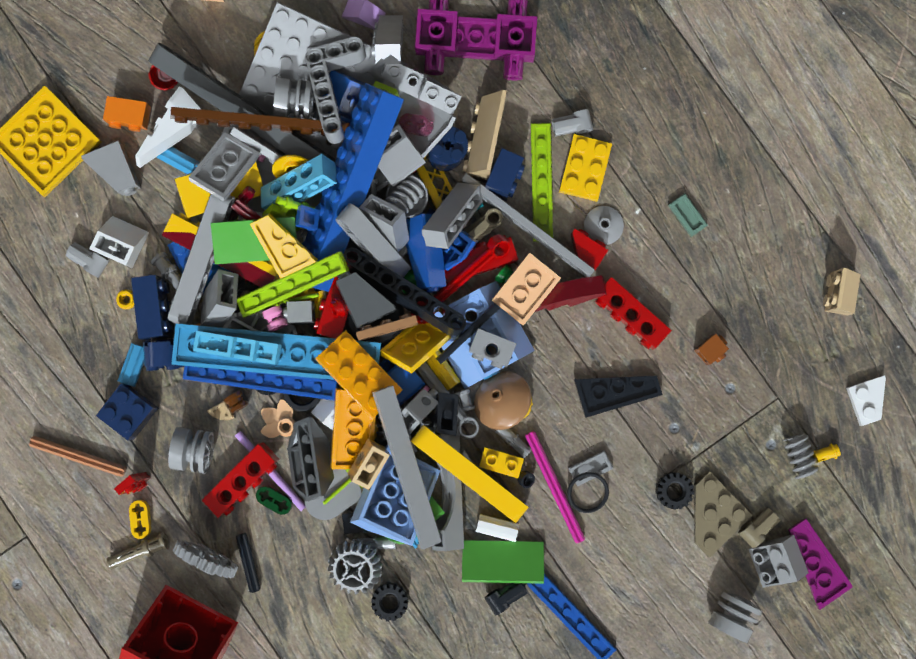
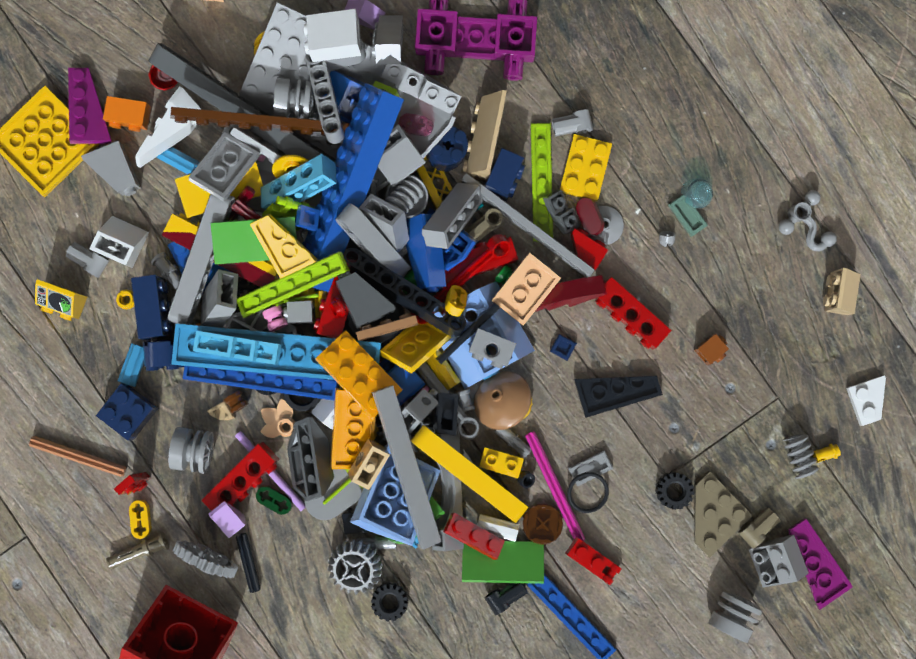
(58, 299): none -> slope
(85, 112): none -> magenta wing
(228, 518): none -> lavender slope
(332, 35): none -> white brick
(456, 300): none -> yellow beam
(474, 536): none -> red plate
(542, 524): none -> reddish brown tile
(562, 215): none -> dark grey slope
(563, 347): none -> dark blue tile
(590, 216): none -> dark red tile
(592, 560): none -> red plate
(667, 238): none -> light grey hinge
(697, 192): none -> clear light blue hair
(786, 226): none -> light grey piece

